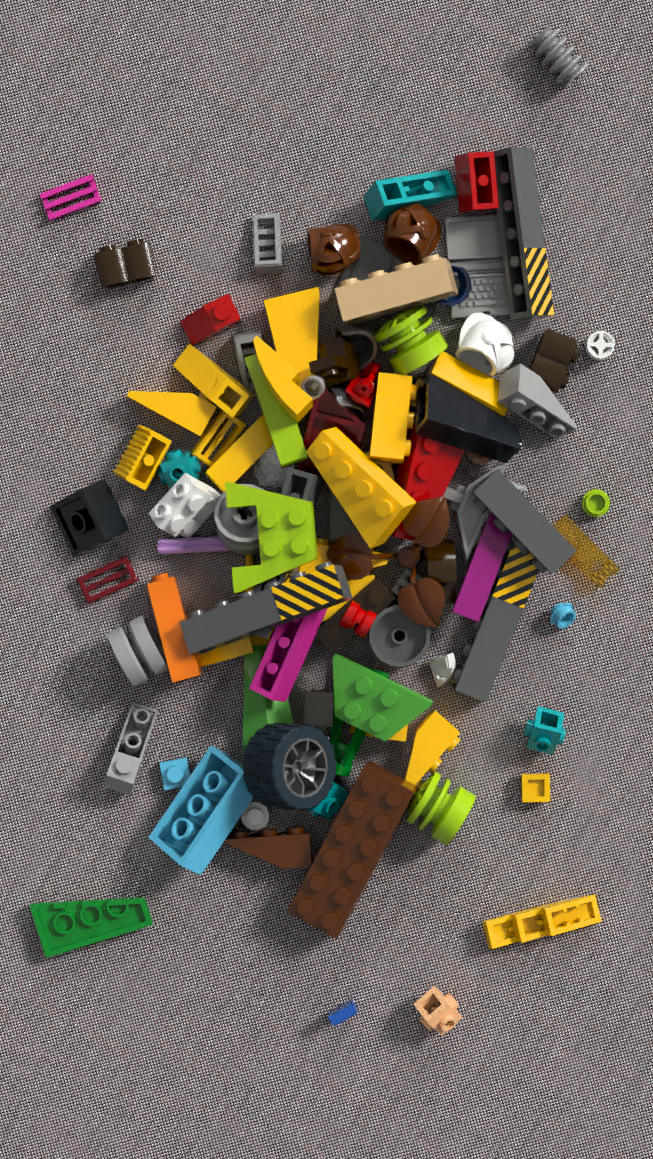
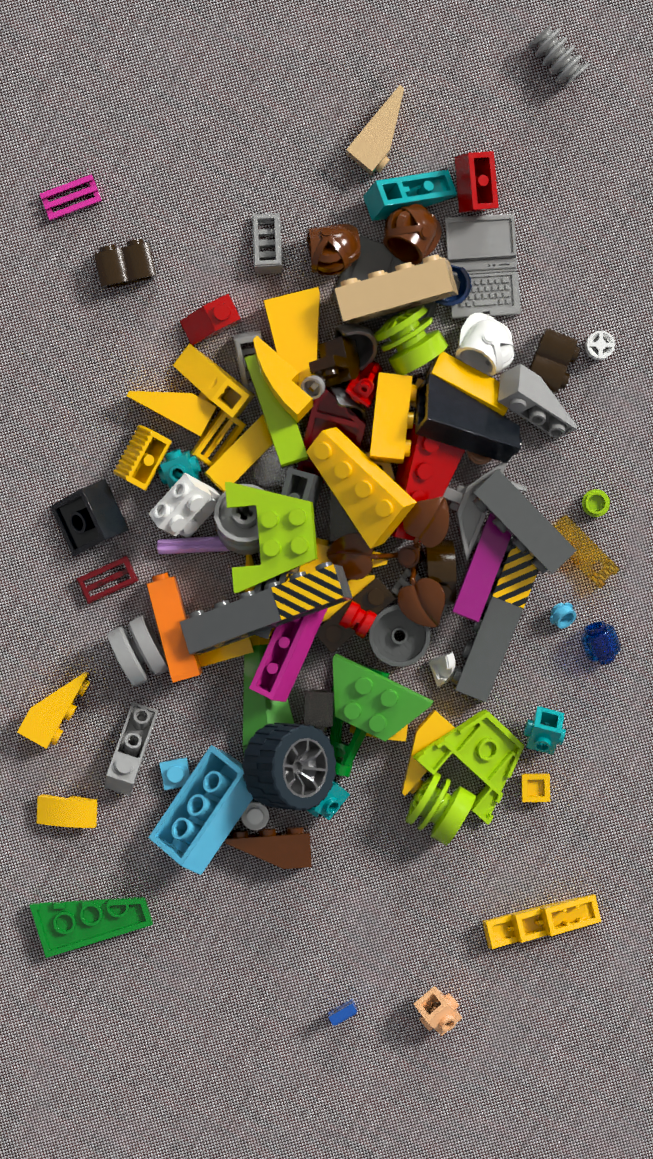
(47, 716): none -> yellow slope
(67, 812): none -> yellow slope
(353, 849): reddish brown brick -> none
(375, 140): none -> tan slope
(485, 750): none -> lime wing
(522, 234): dark grey brick -> none
(600, 642): none -> clear blue head

